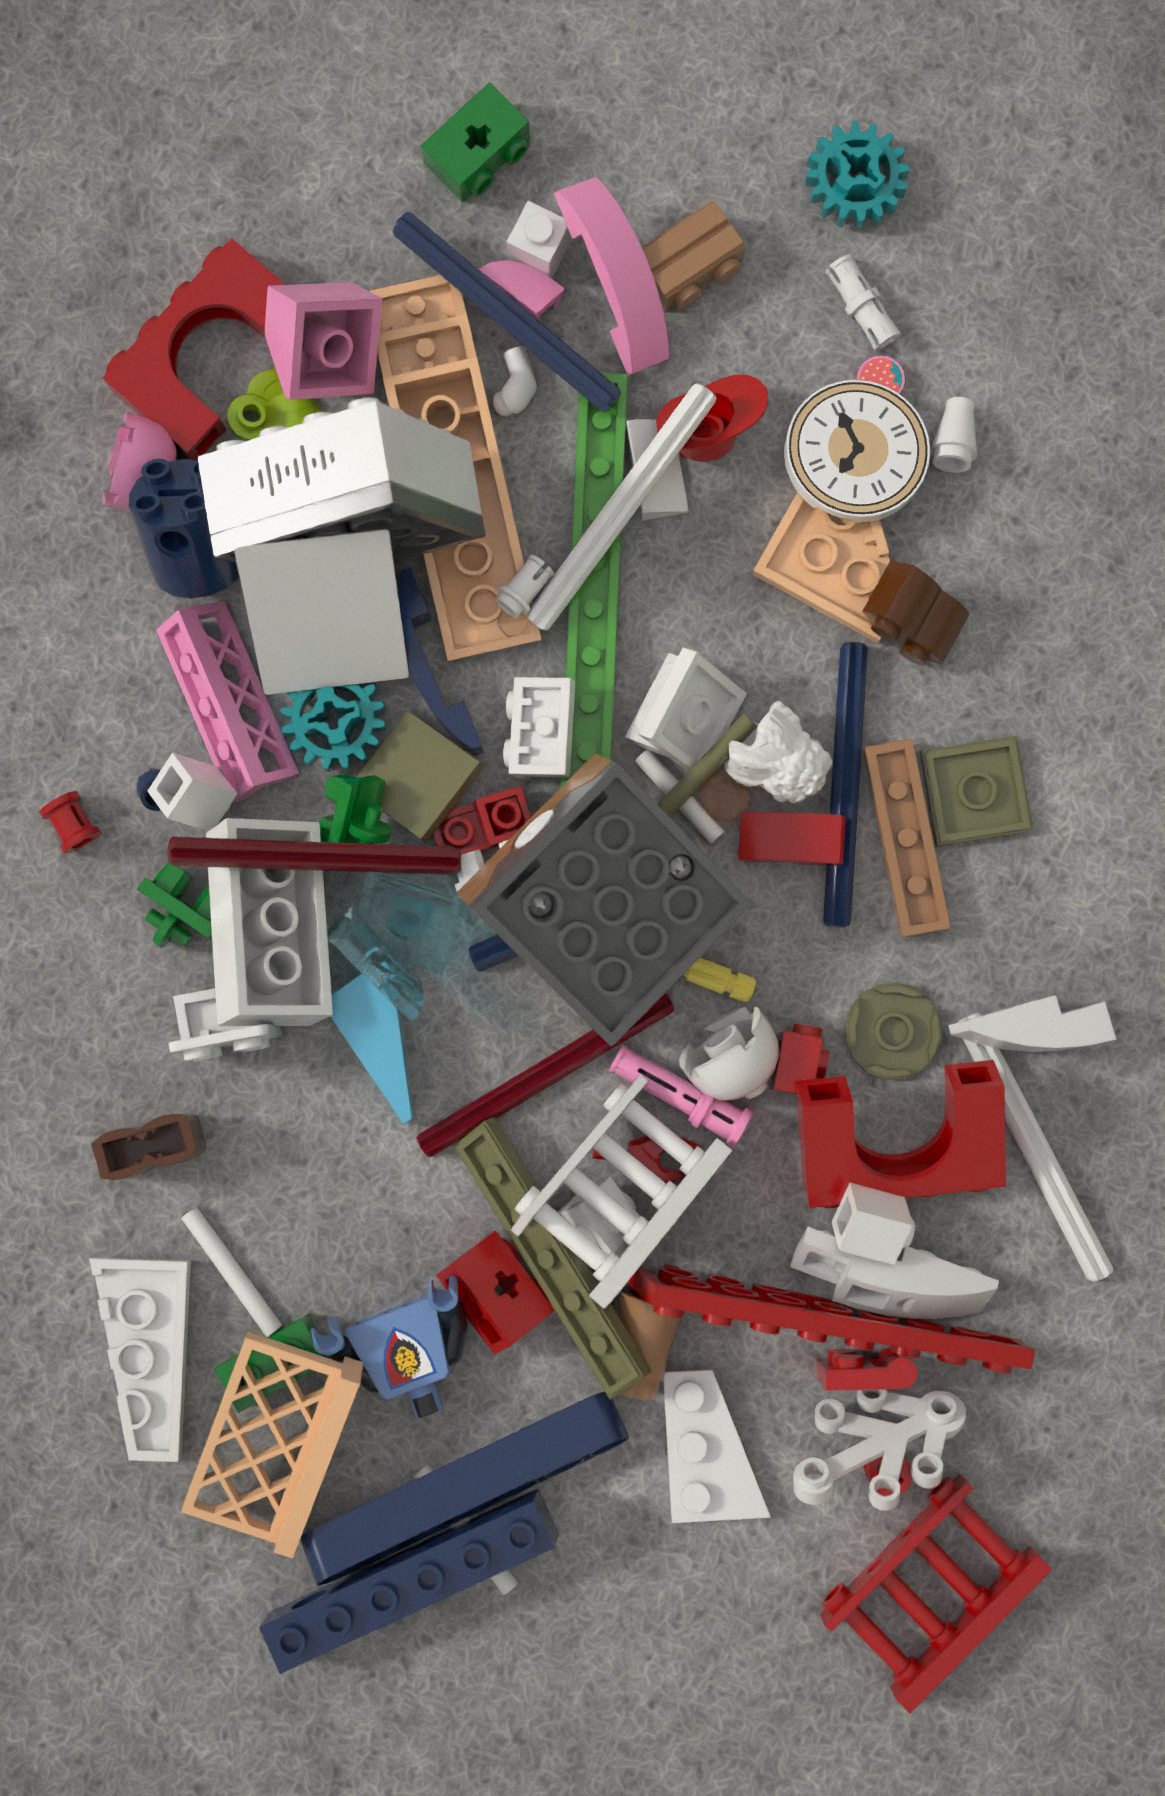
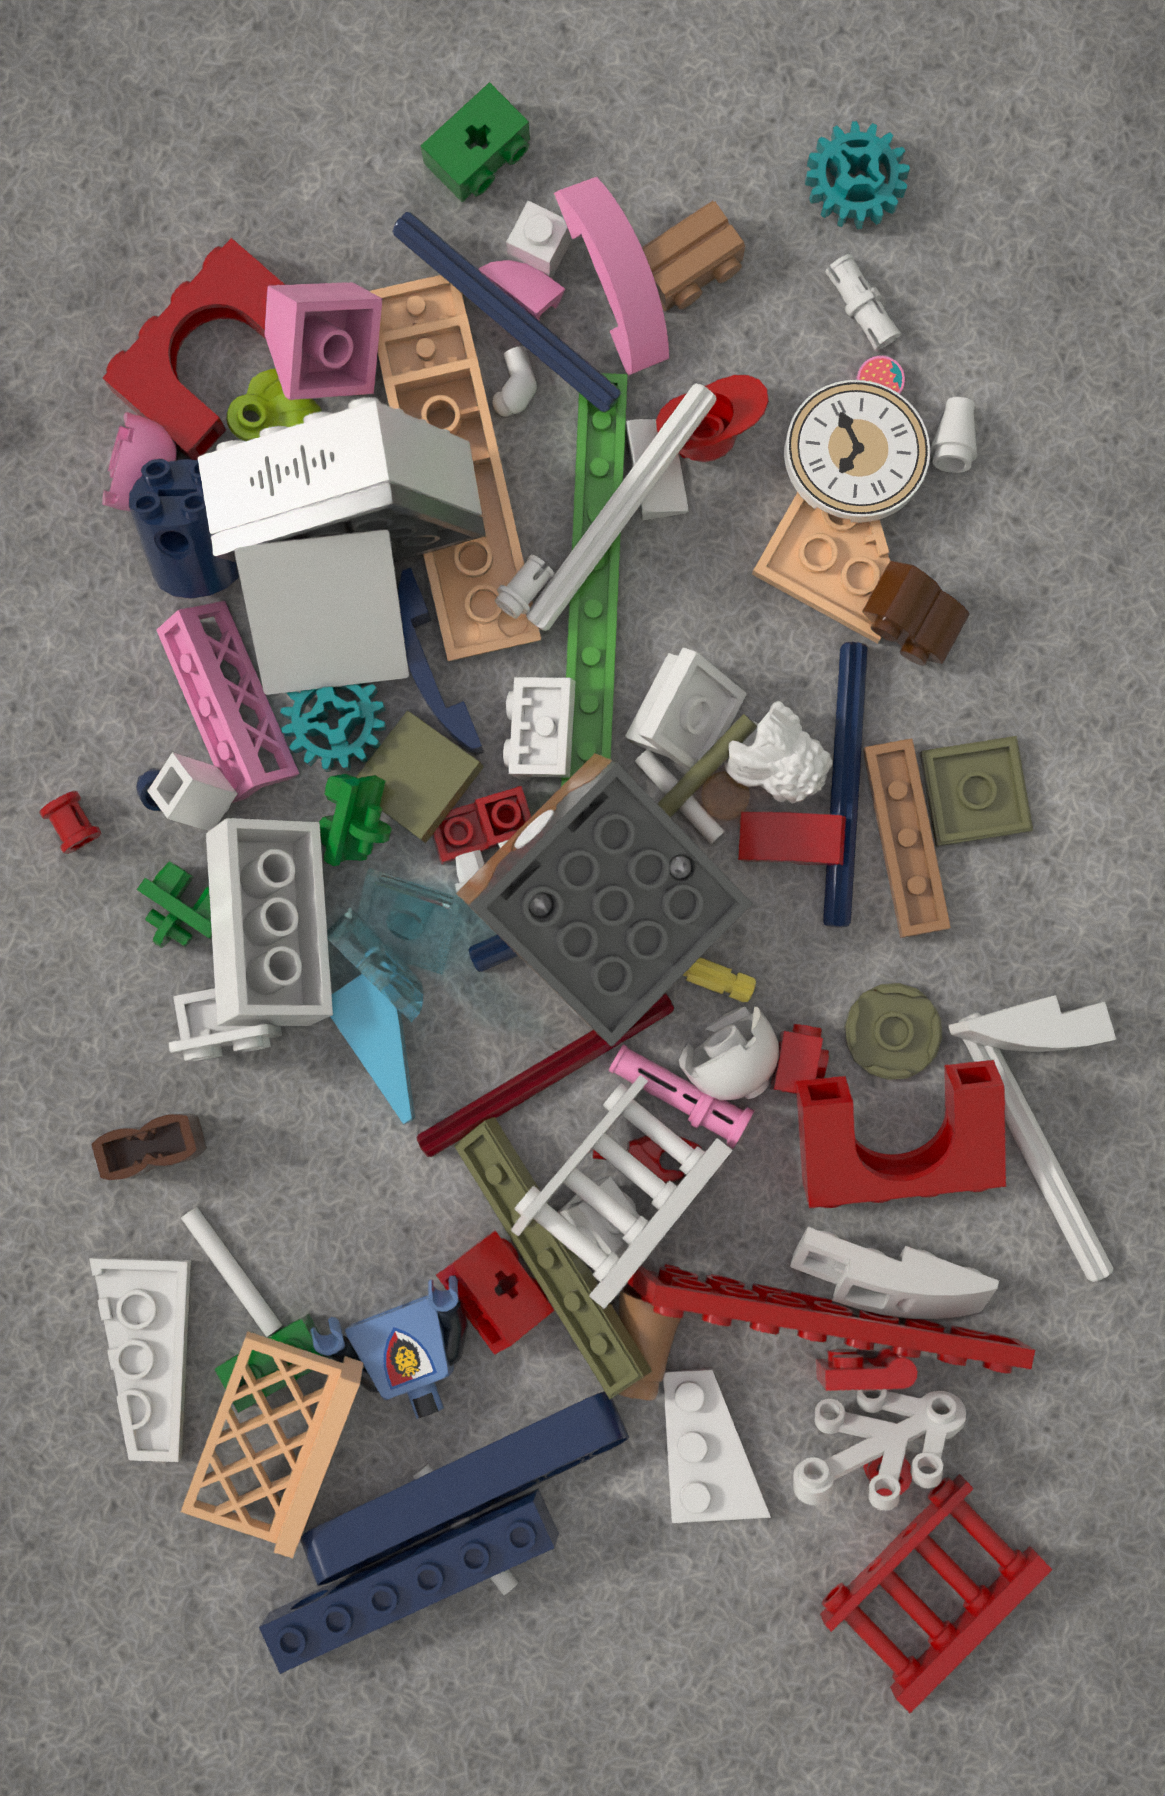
(313, 856): dark red axle -> none
(873, 1224): white brick -> none

